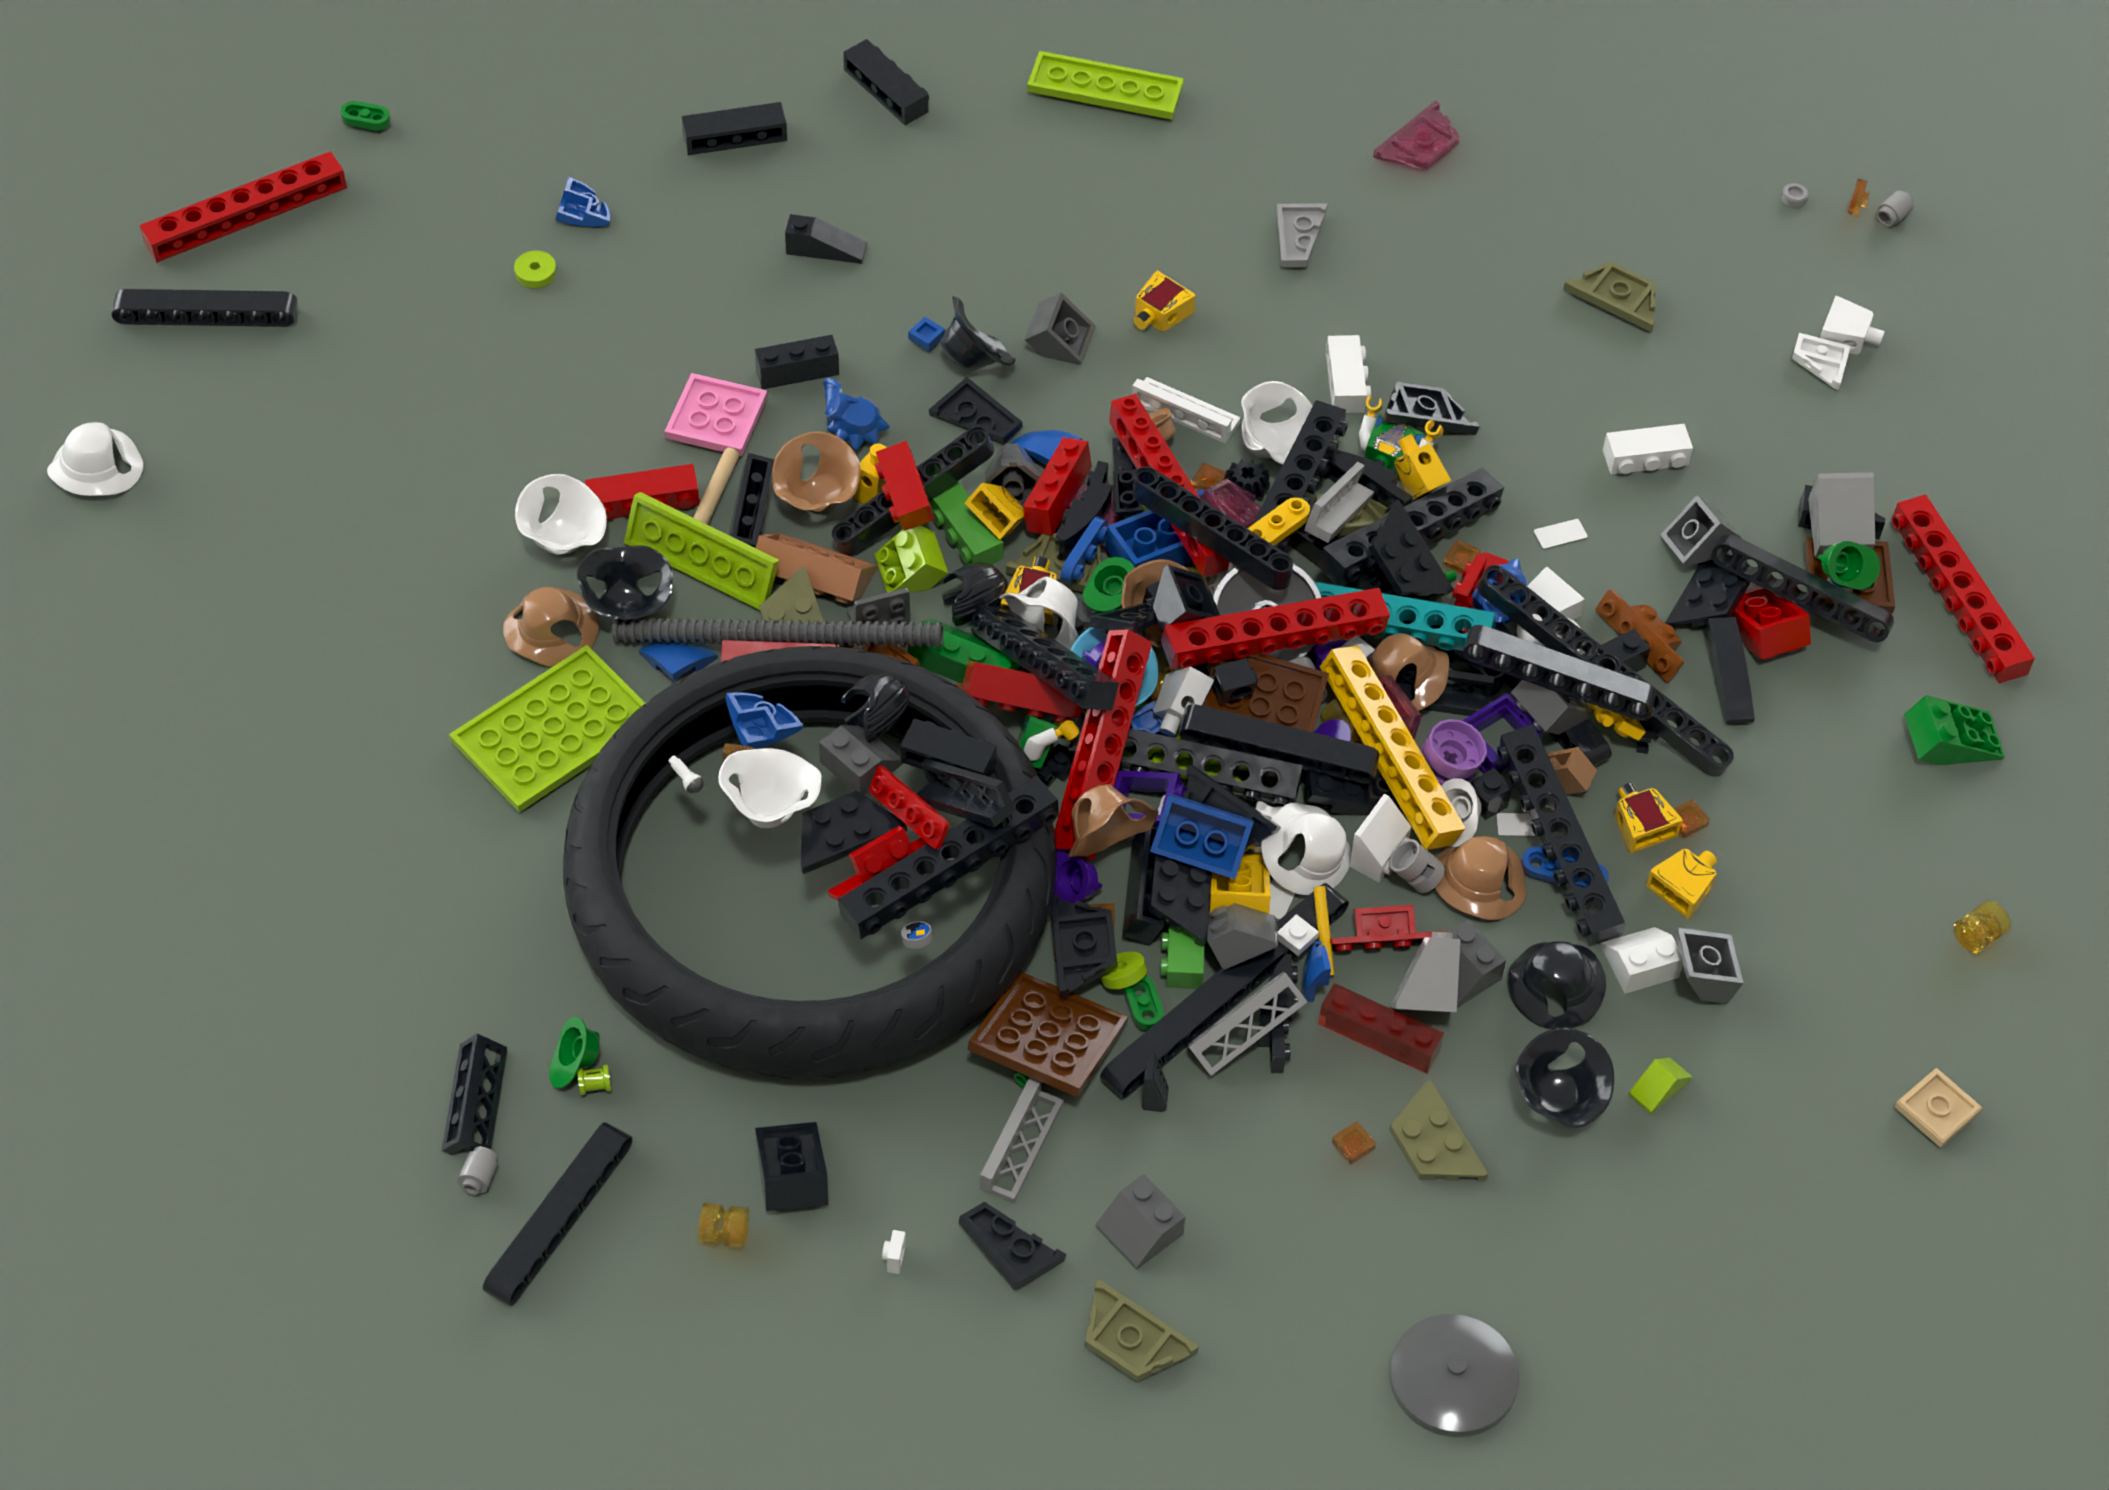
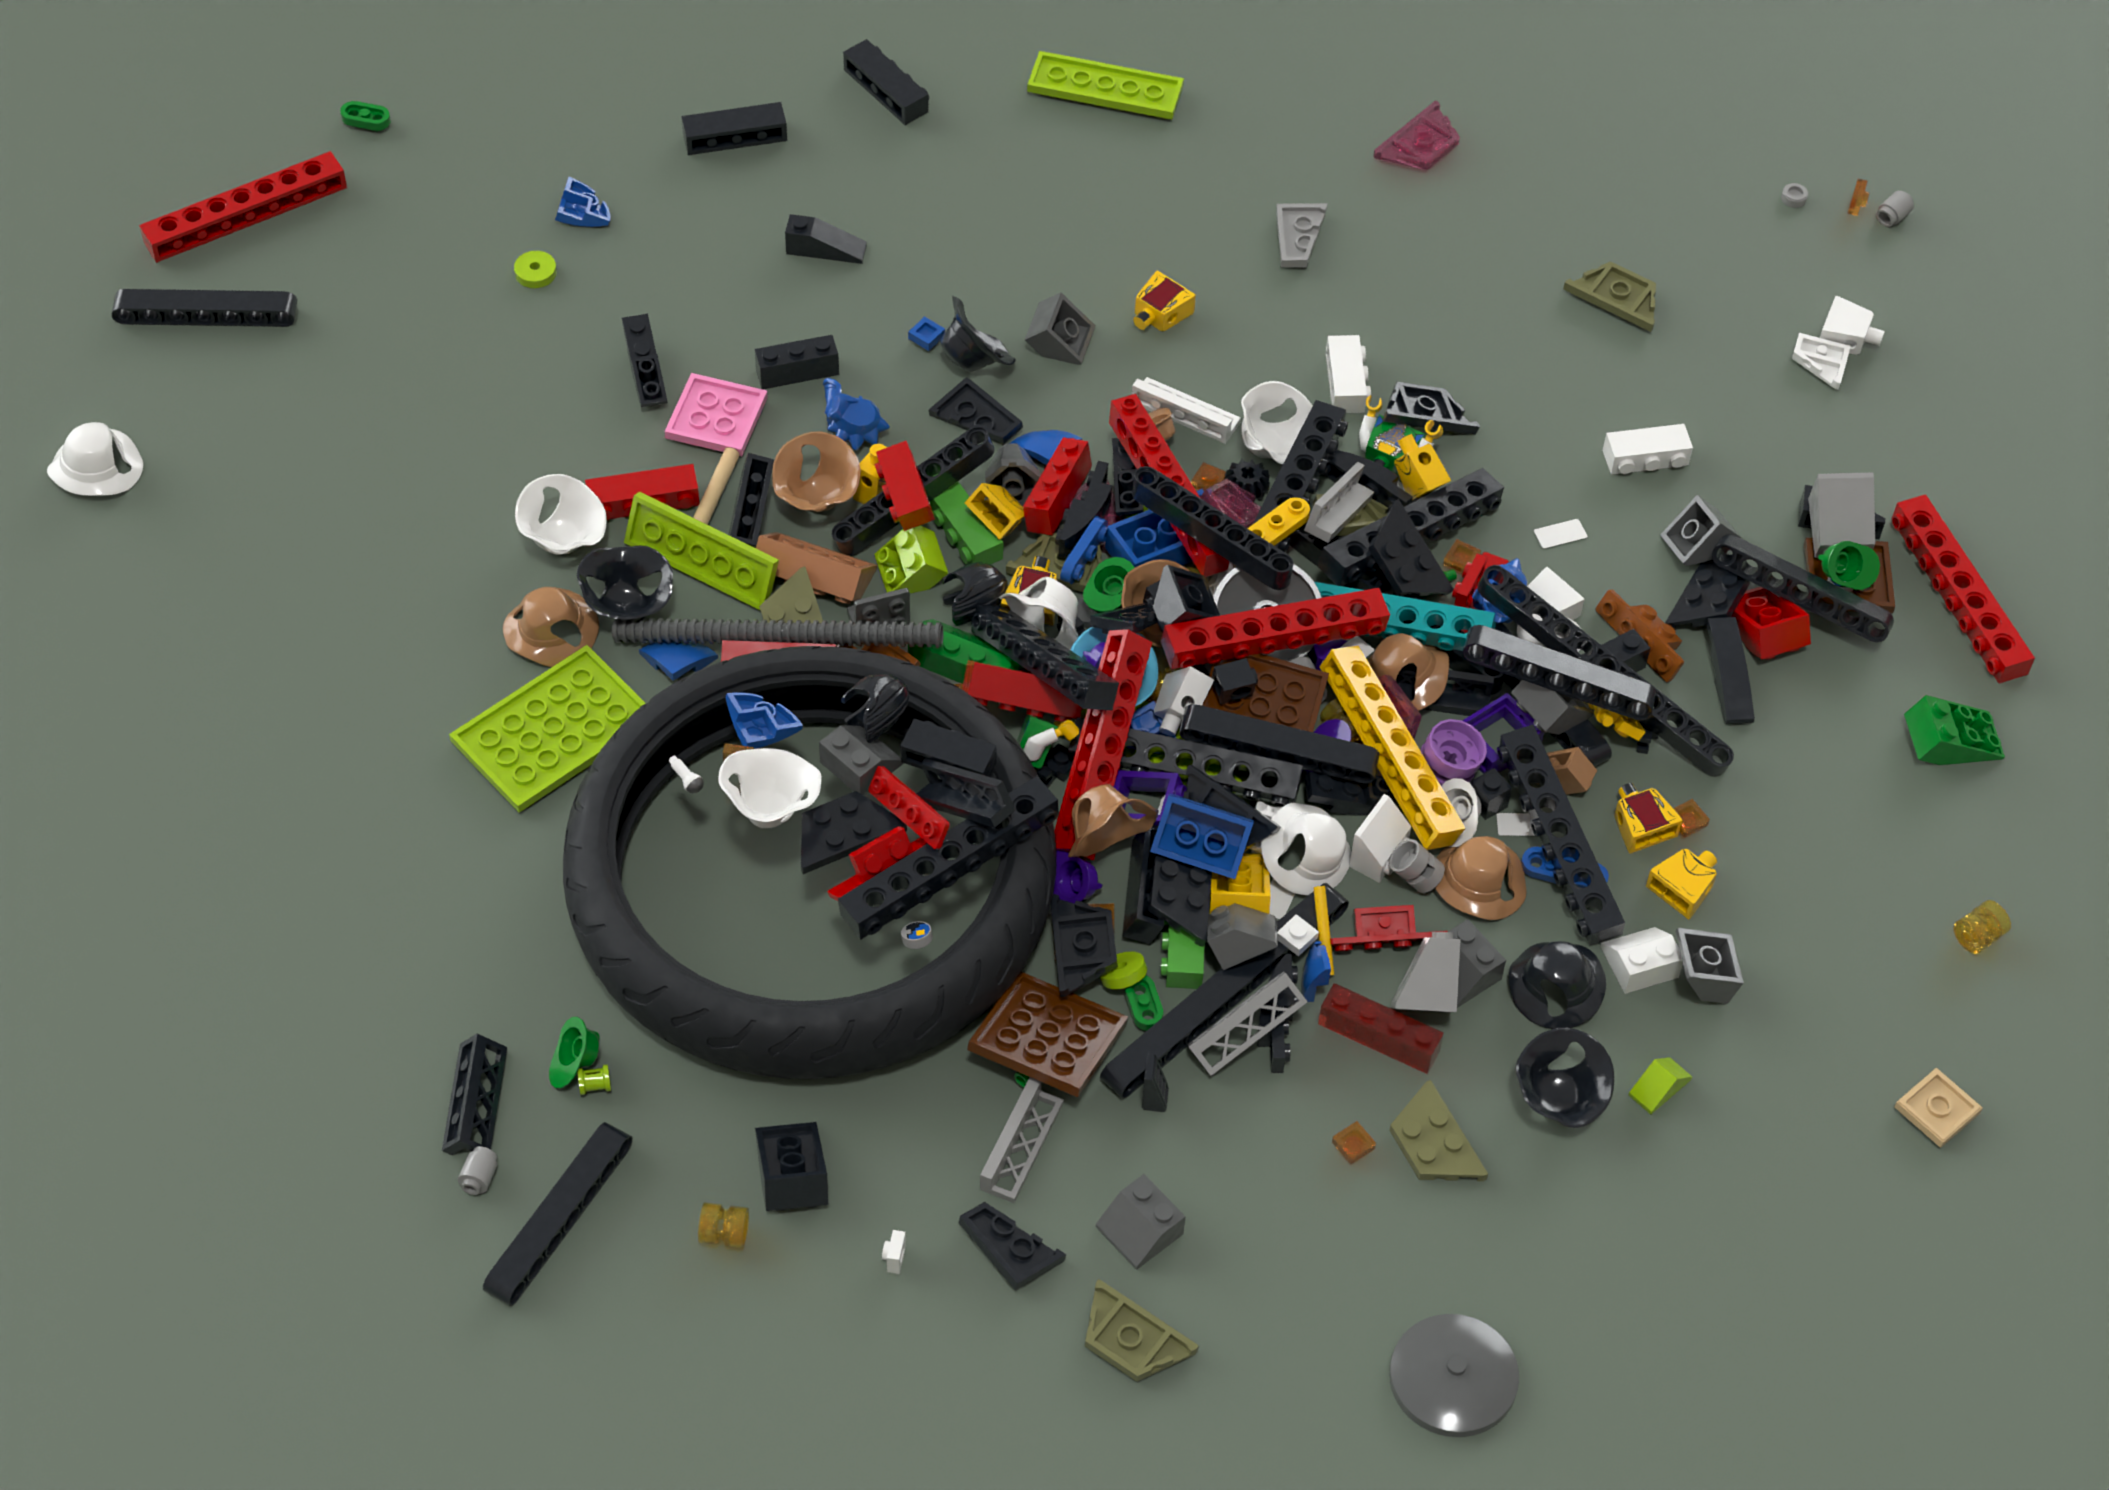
(644, 360): none -> black slope

